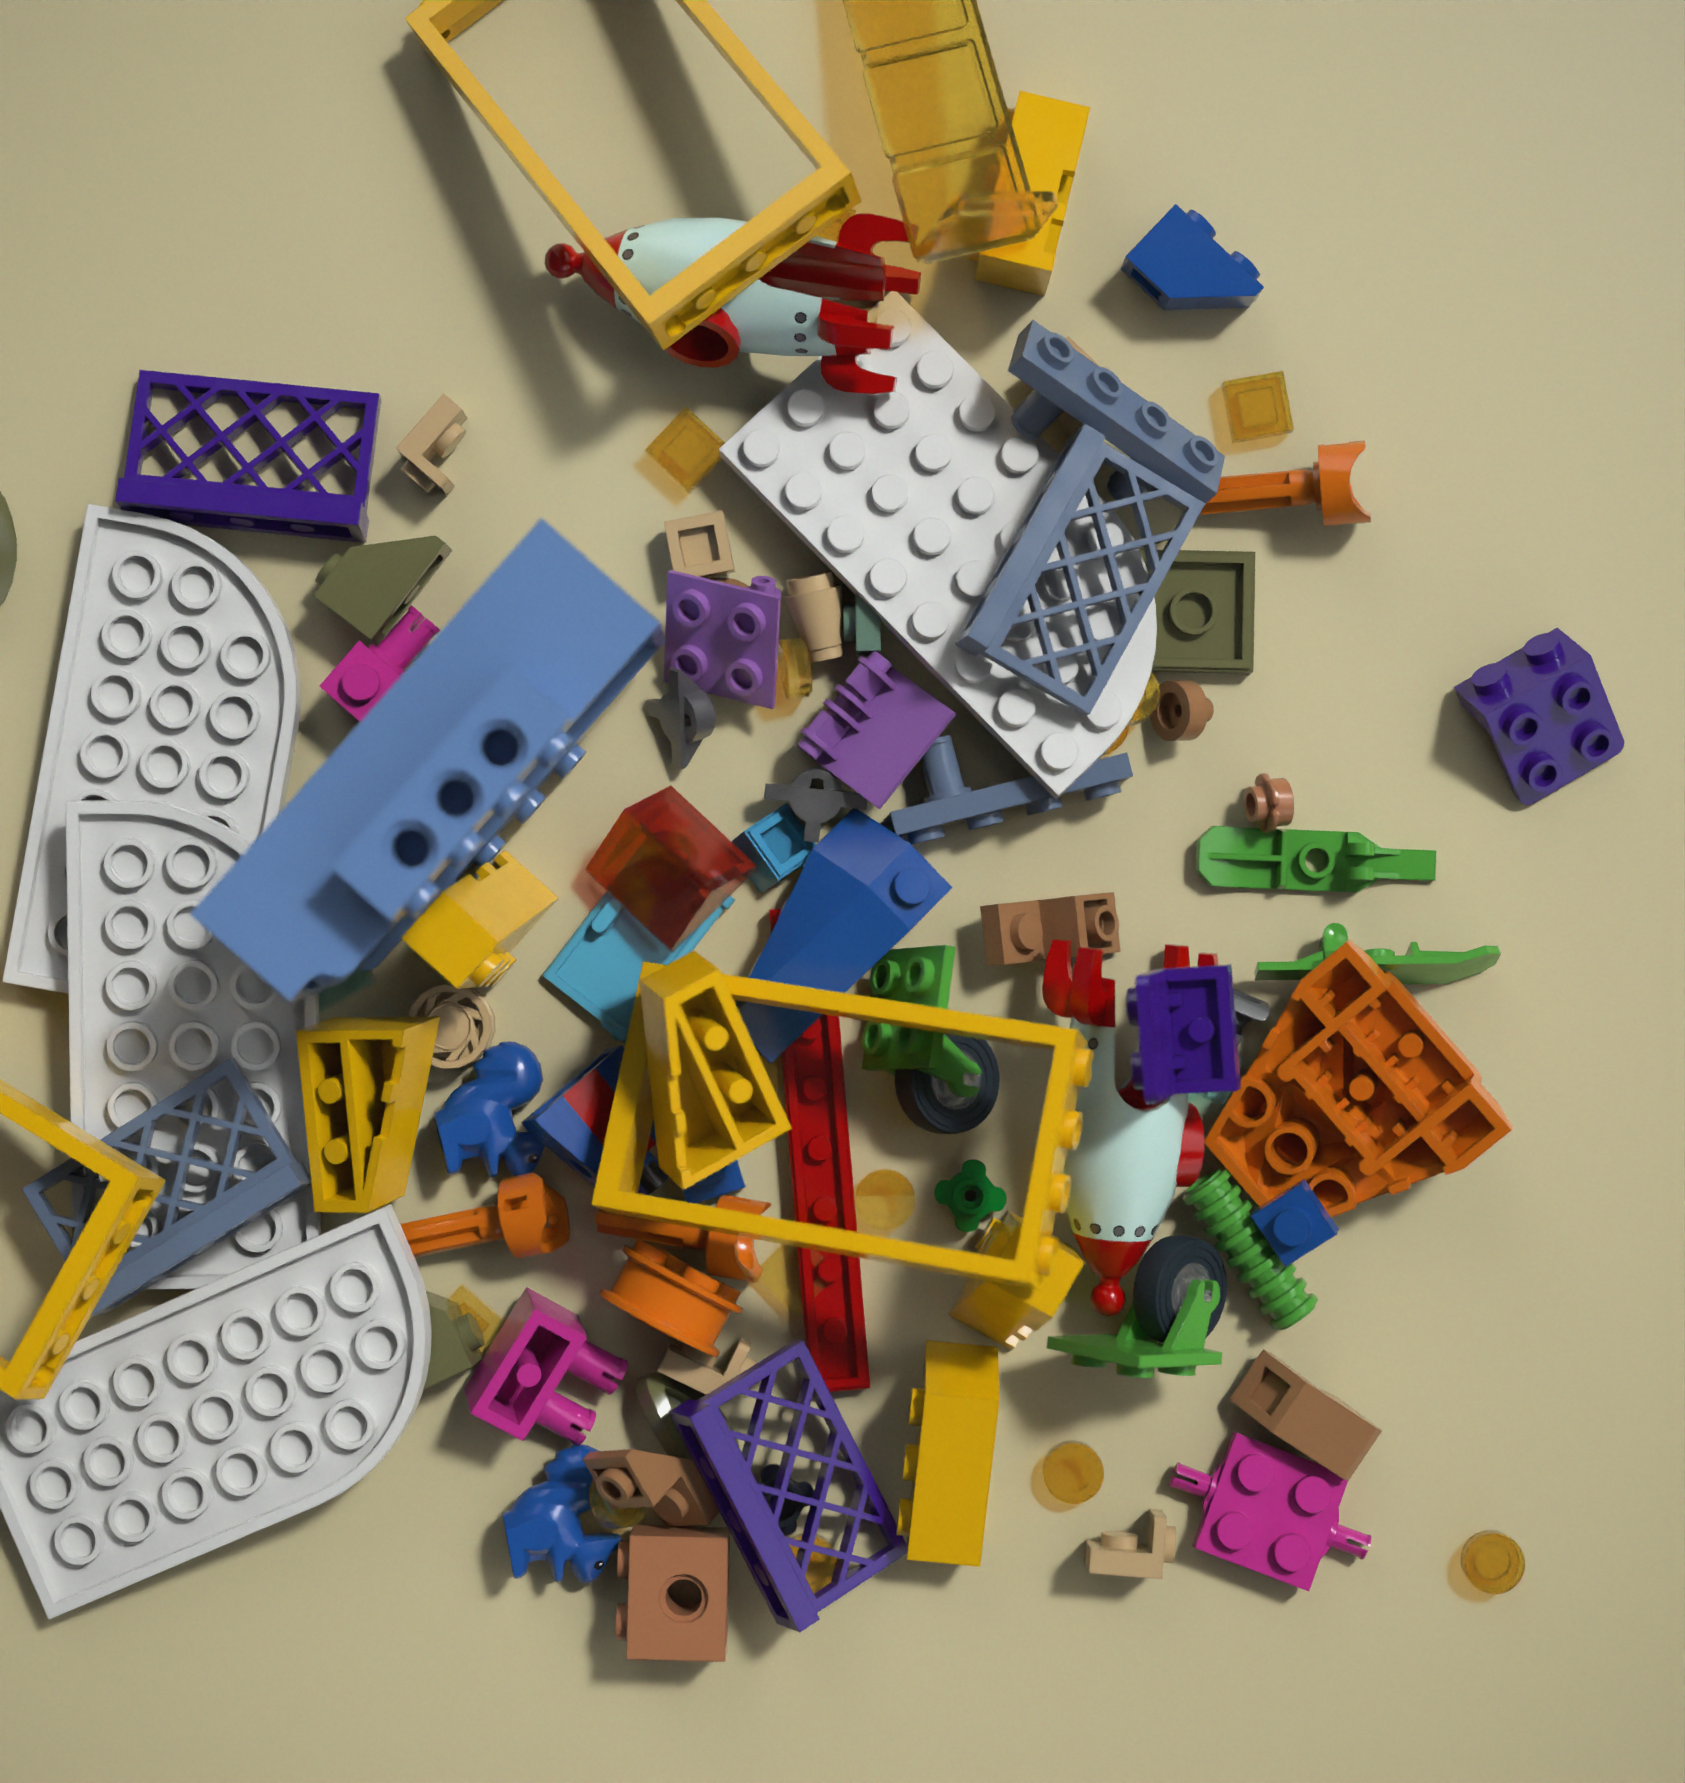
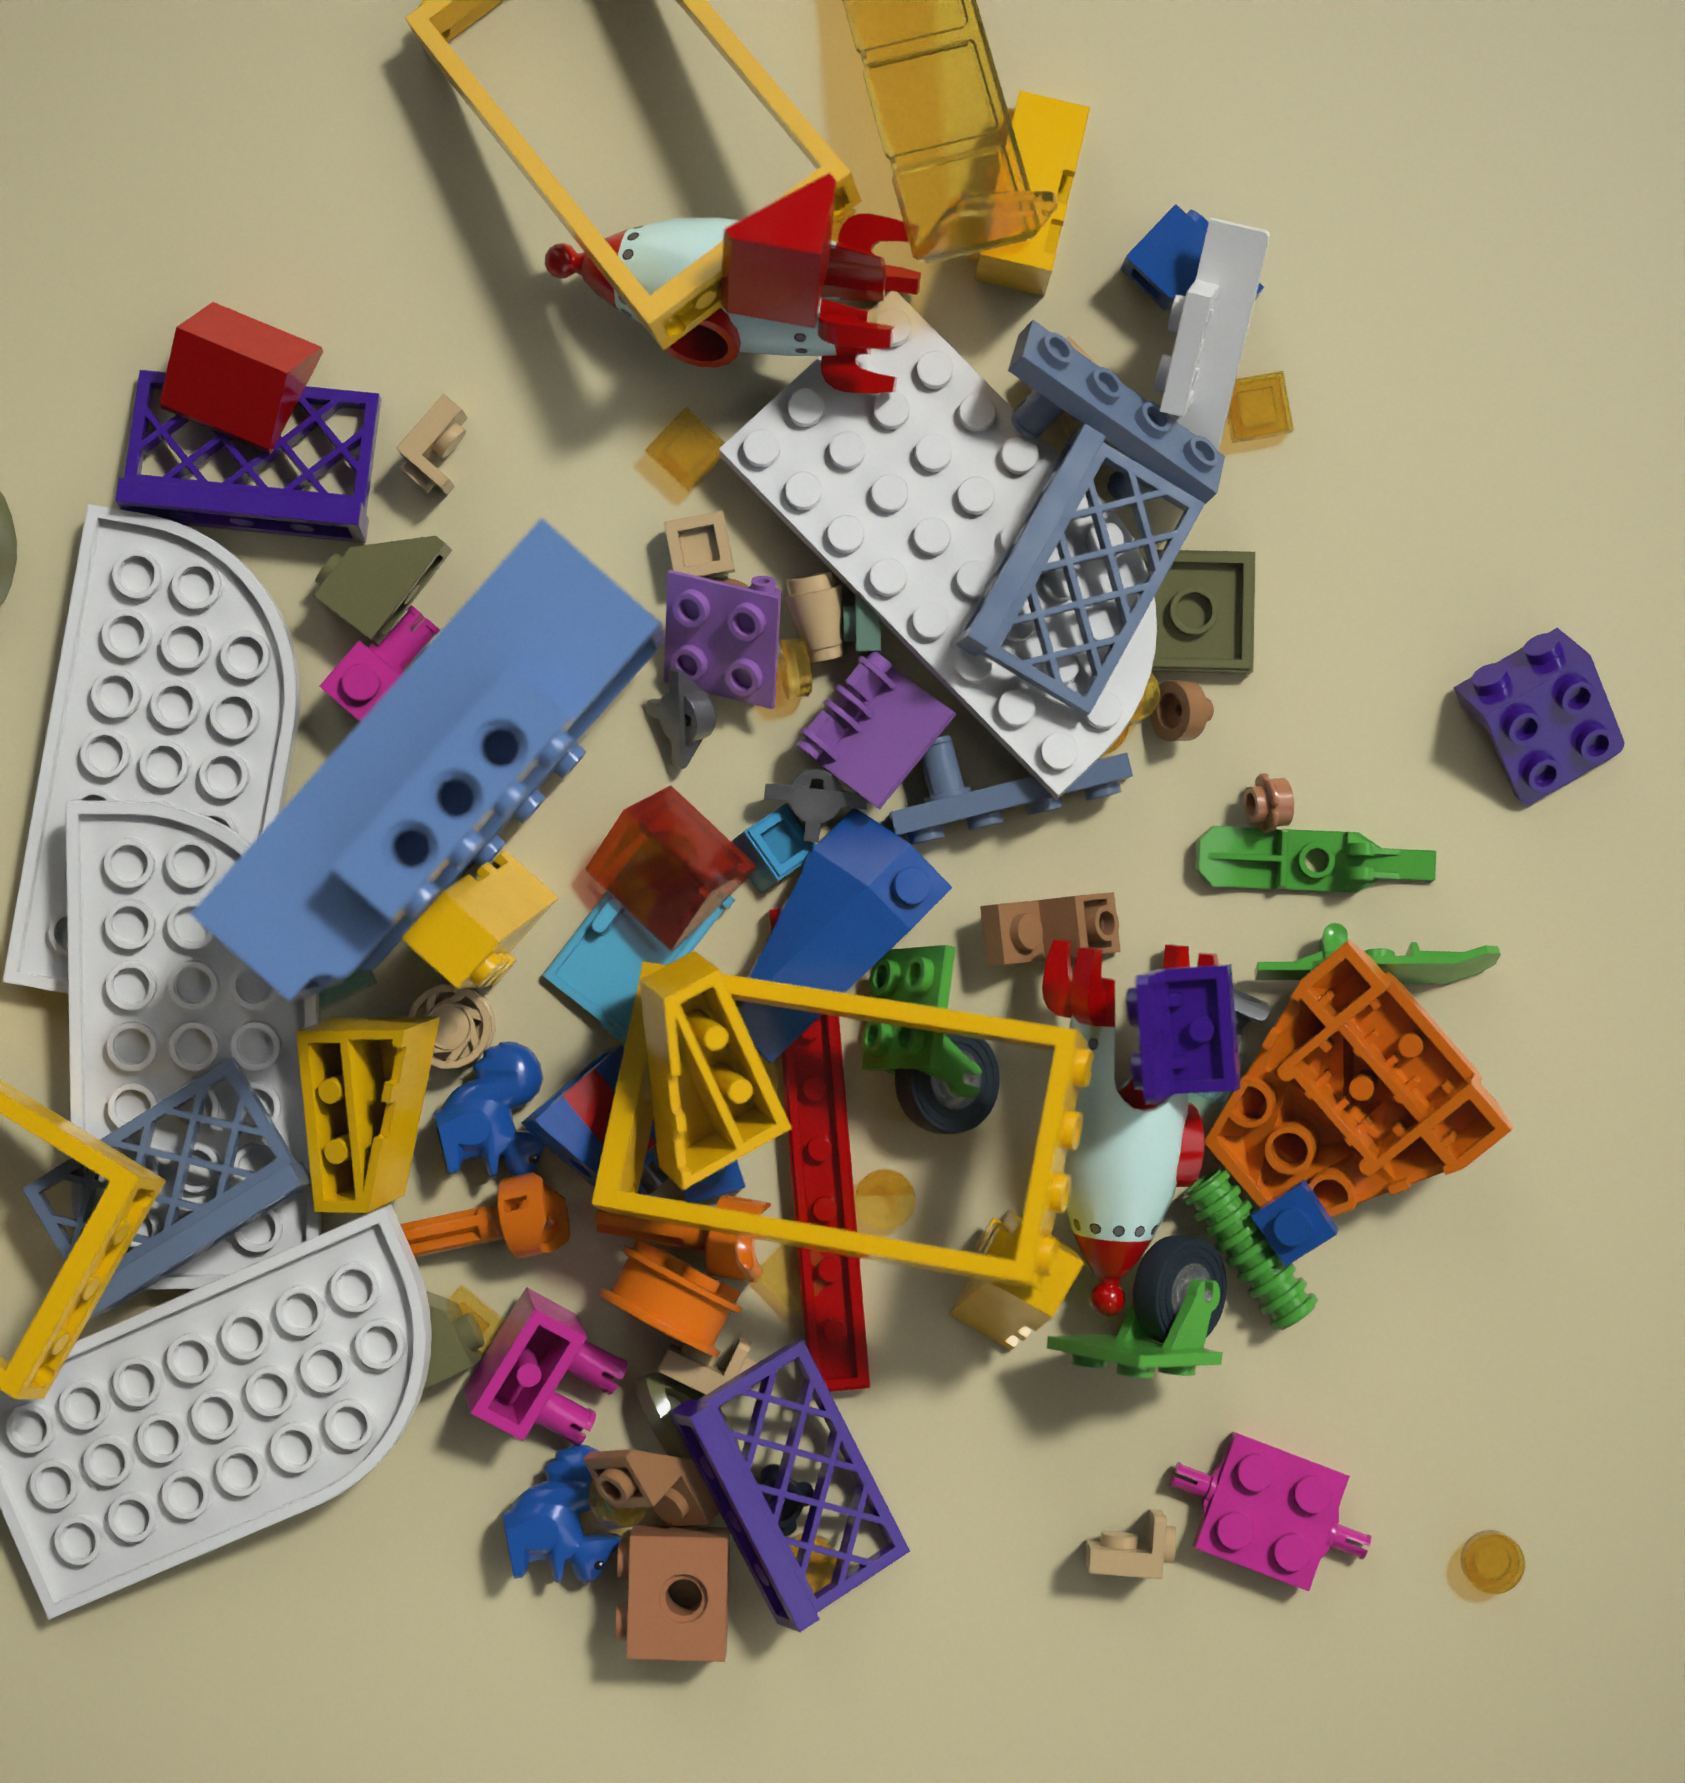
(237, 375): none -> red slope
(781, 256): none -> red slope
(951, 1454): yellow wedge -> none
(953, 1192): green plate -> none
(1073, 1472): clear yellow tile -> none
(1212, 329): none -> white bracket
(1305, 1415): medium nougat slope -> none
(1325, 485): orange piece -> none

